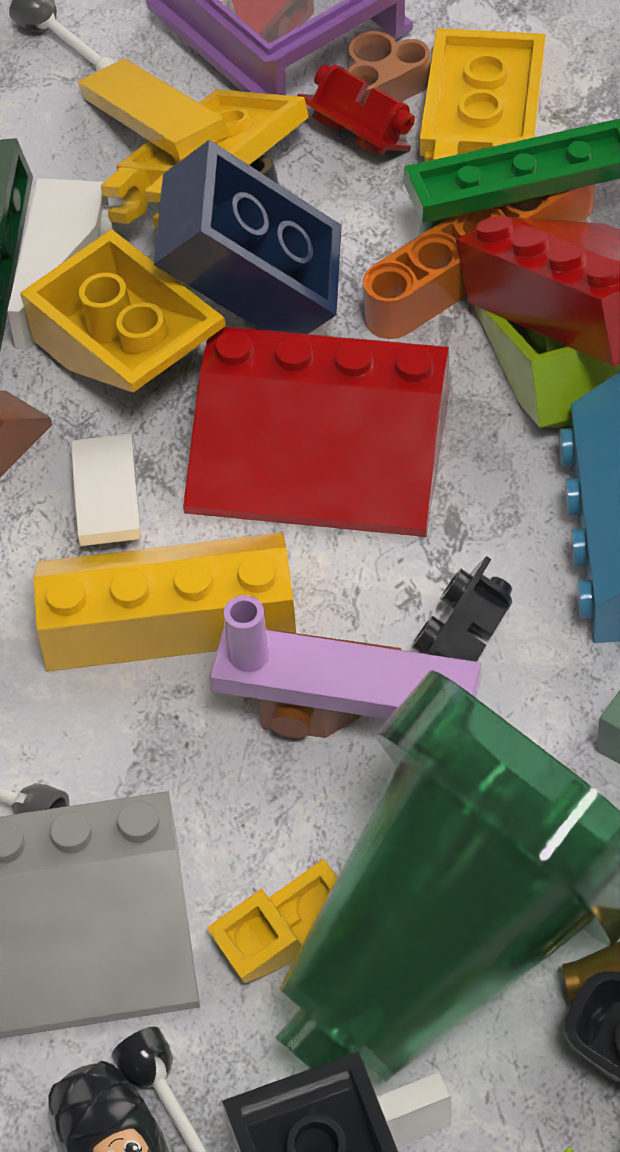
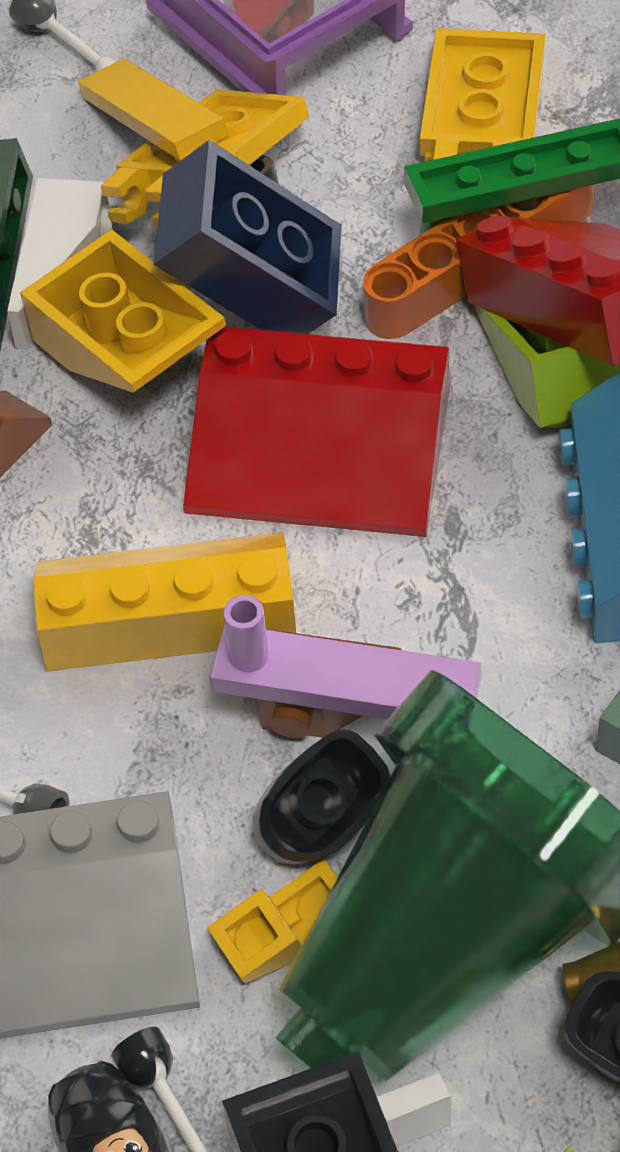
(105, 490): white slope -> none
(320, 799): none -> black piece
(339, 106): red hinge -> none
(390, 66): nougat piece -> none
(471, 603): black hinge -> none

